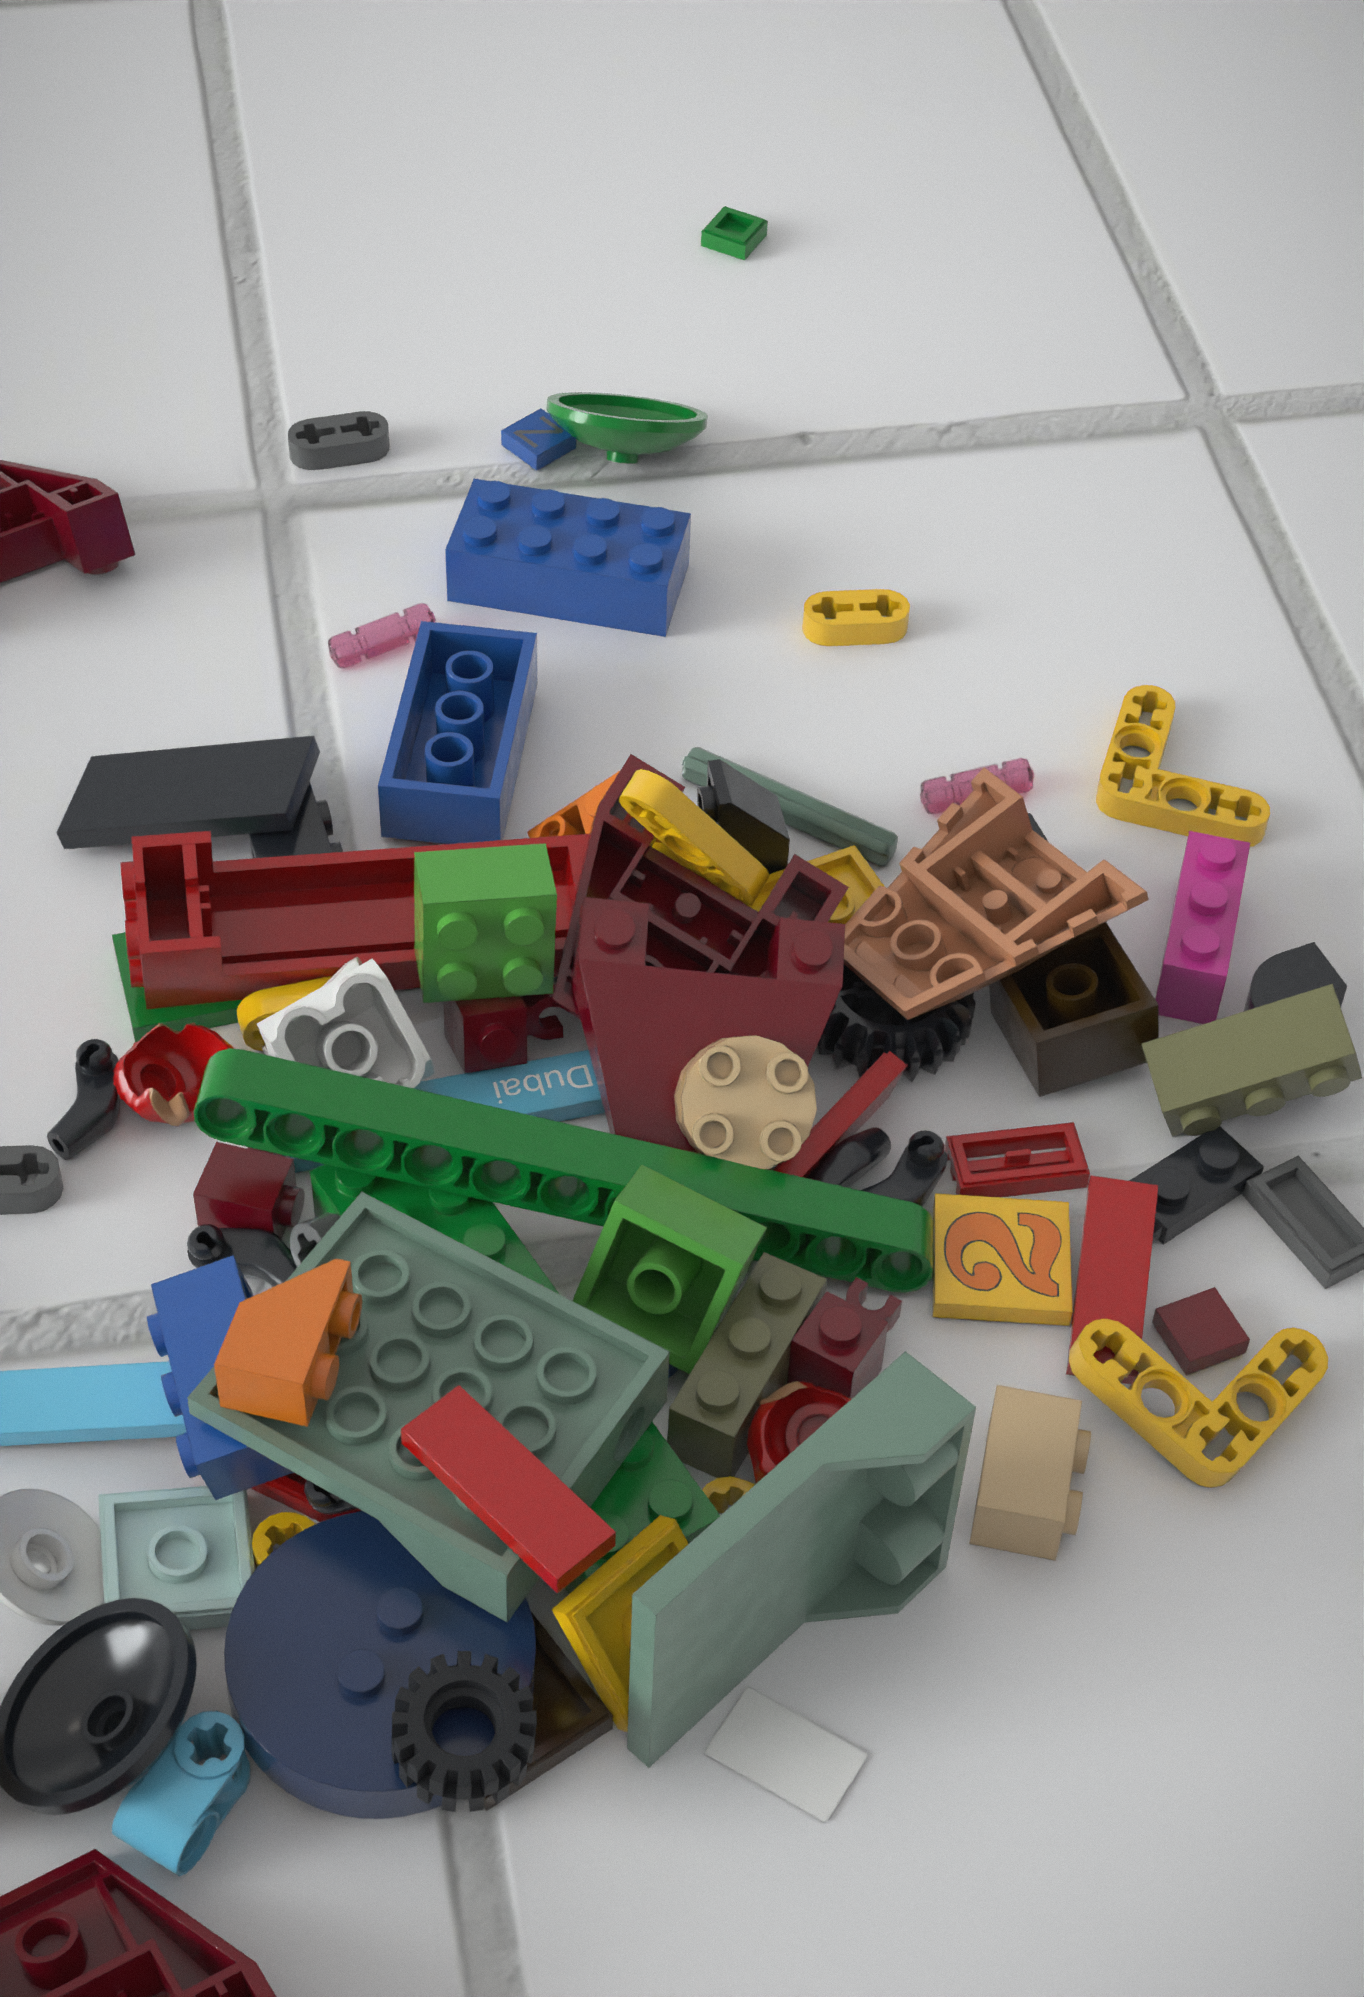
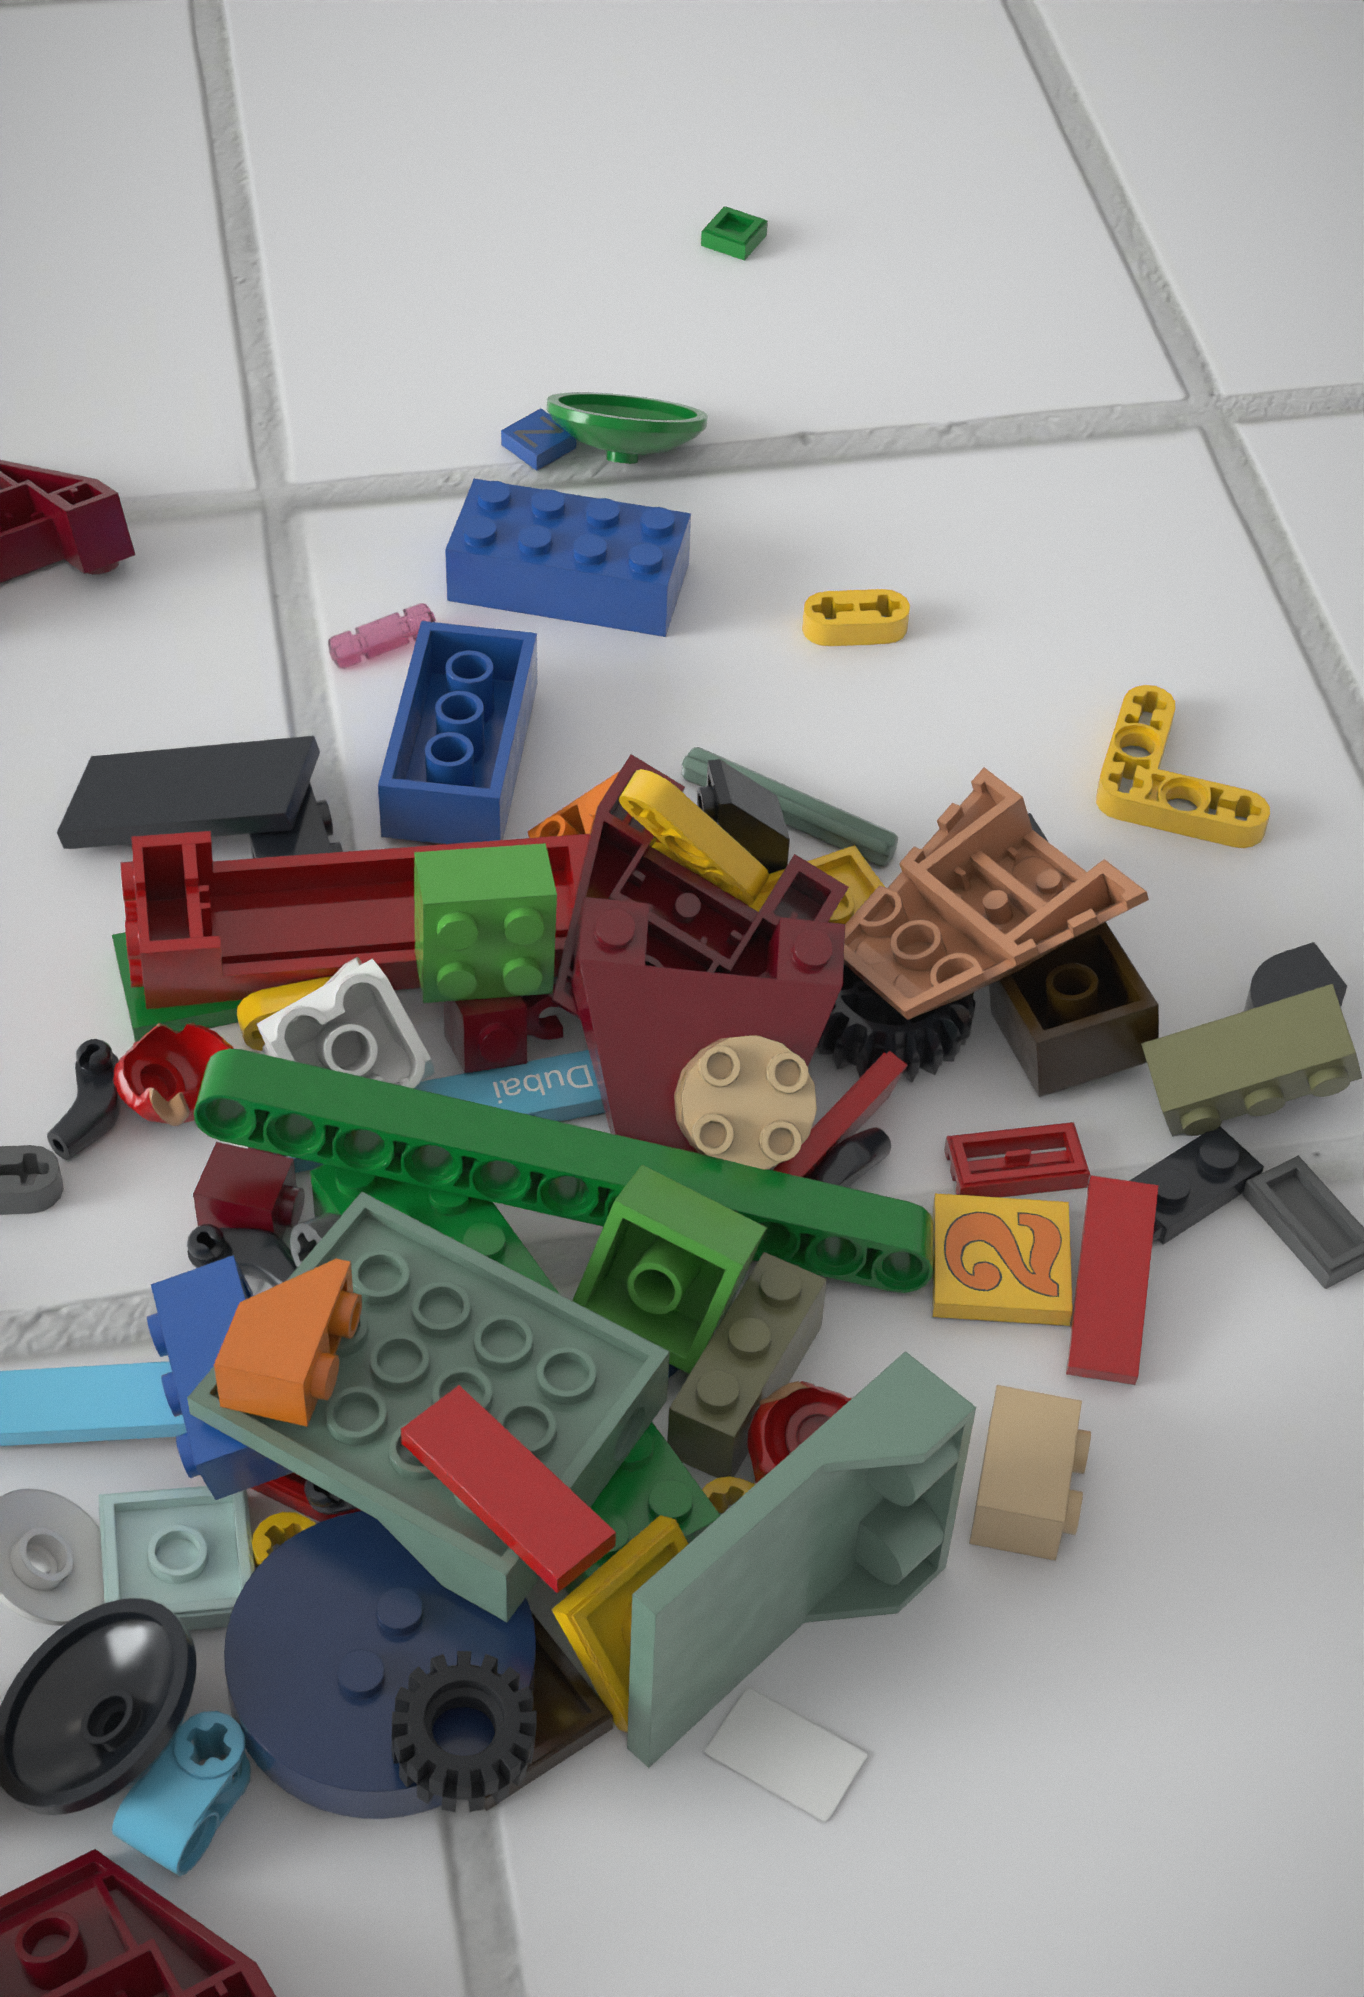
(338, 440): dark grey beam -> none
(842, 1341): dark red brick -> none
(916, 1170): black arm -> none
(939, 794): clear pink axle -> none
(1195, 1416): yellow beam -> none
(1200, 1331): dark red tile -> none
(1202, 928): dark pink brick -> none

